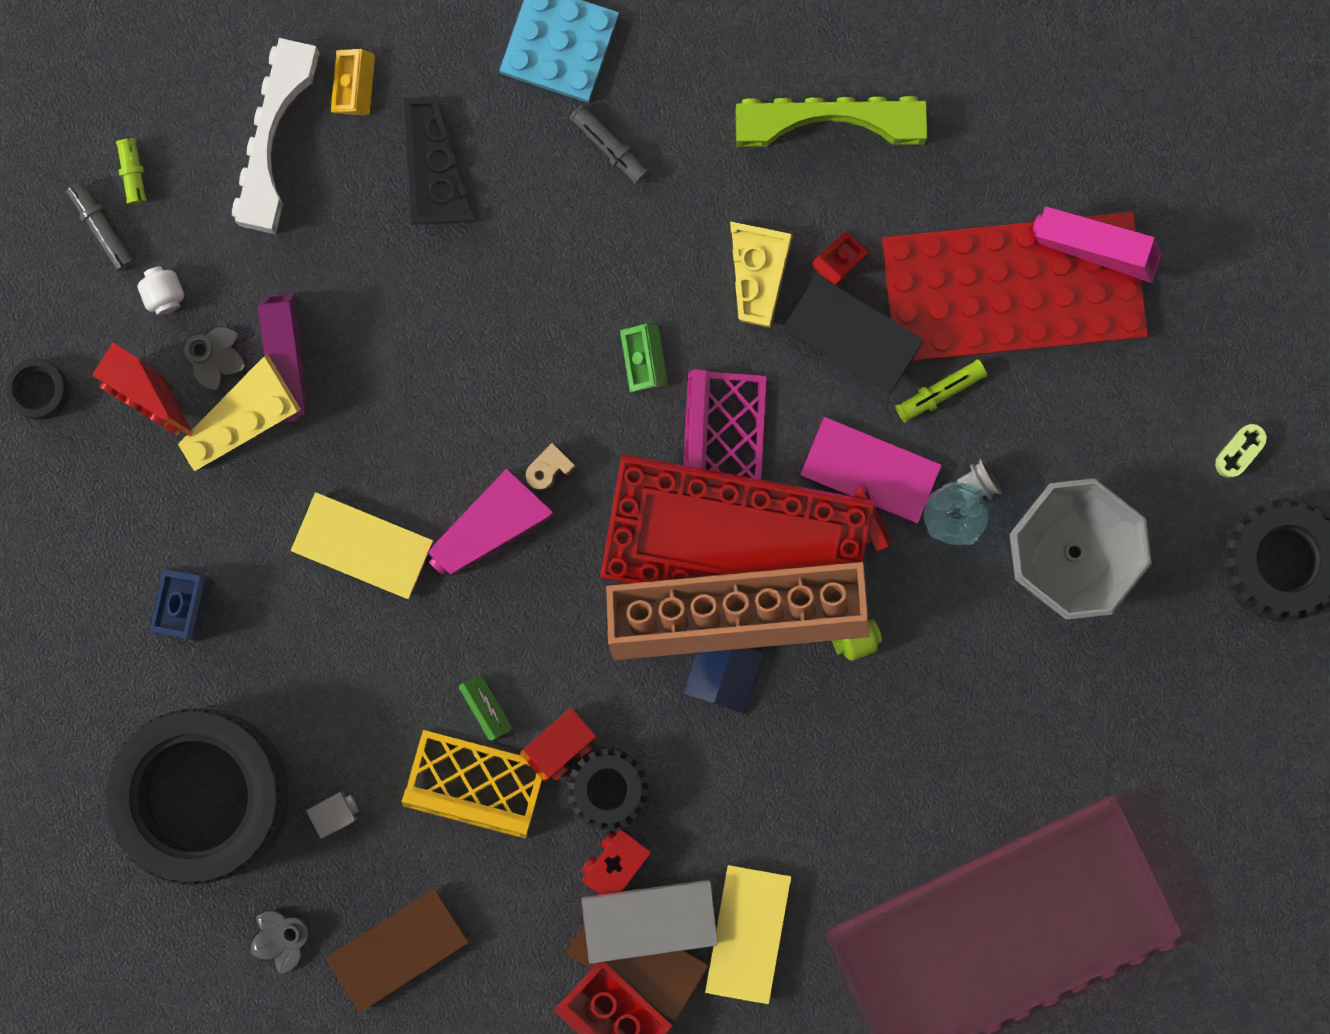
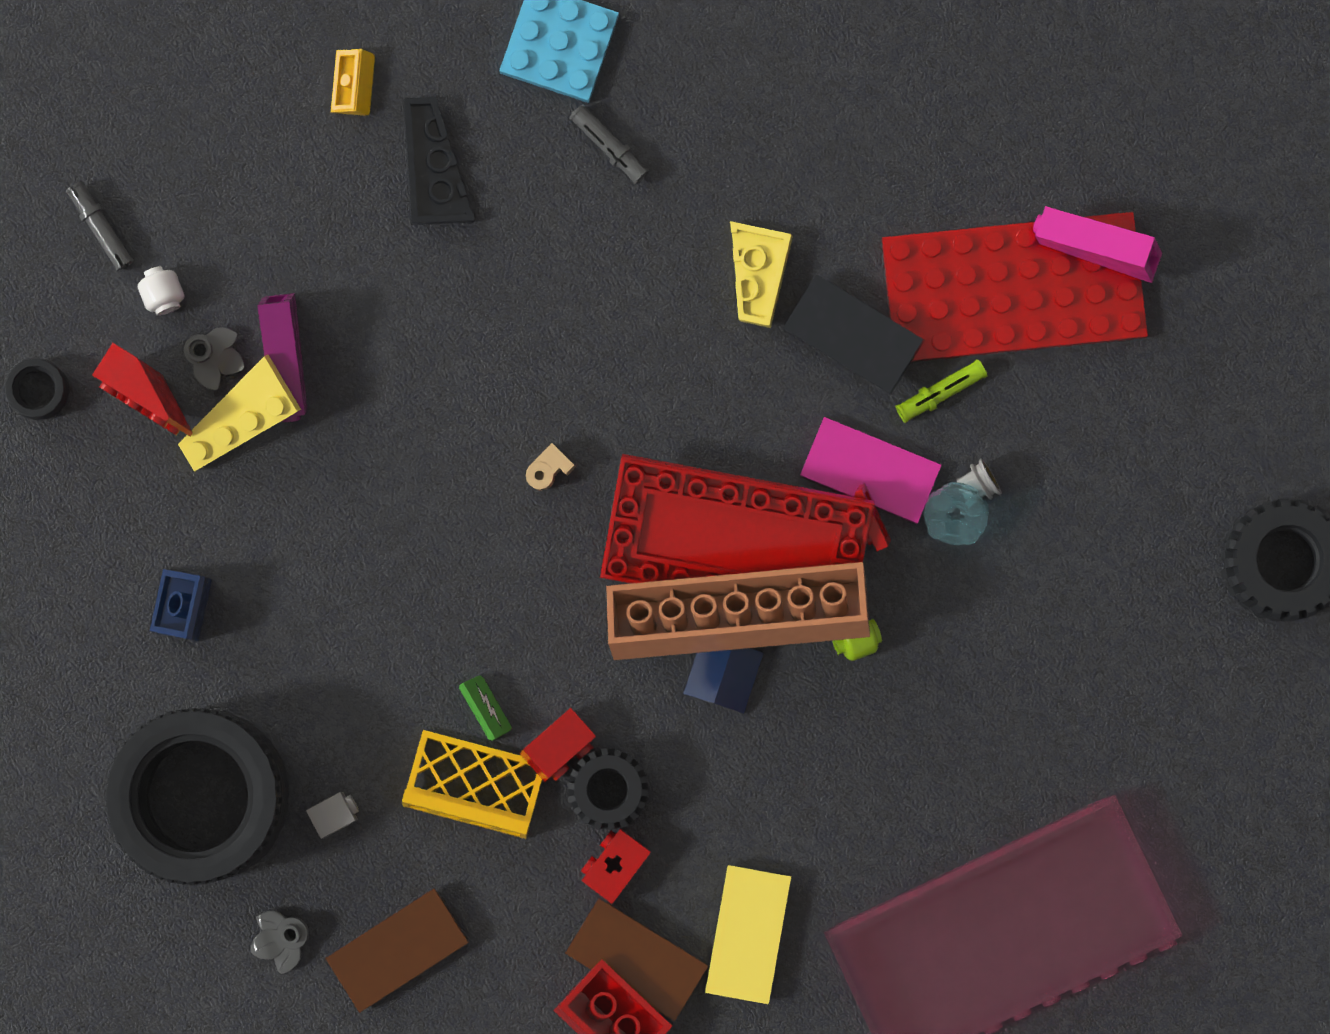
(131, 171): lime pin -> none
(290, 74): white arch -> none
(362, 545): light yellow tile -> none
(490, 523): dark pink slope -> none
(644, 357): bright green slope -> none
(649, 921): light grey tile -> none
(697, 420): dark pink fence -> none
(839, 259): red slope -> none
(896, 121): lime arch -> none
(1110, 544): light grey rock -> none
(1235, 446): yellowish green beam -> none

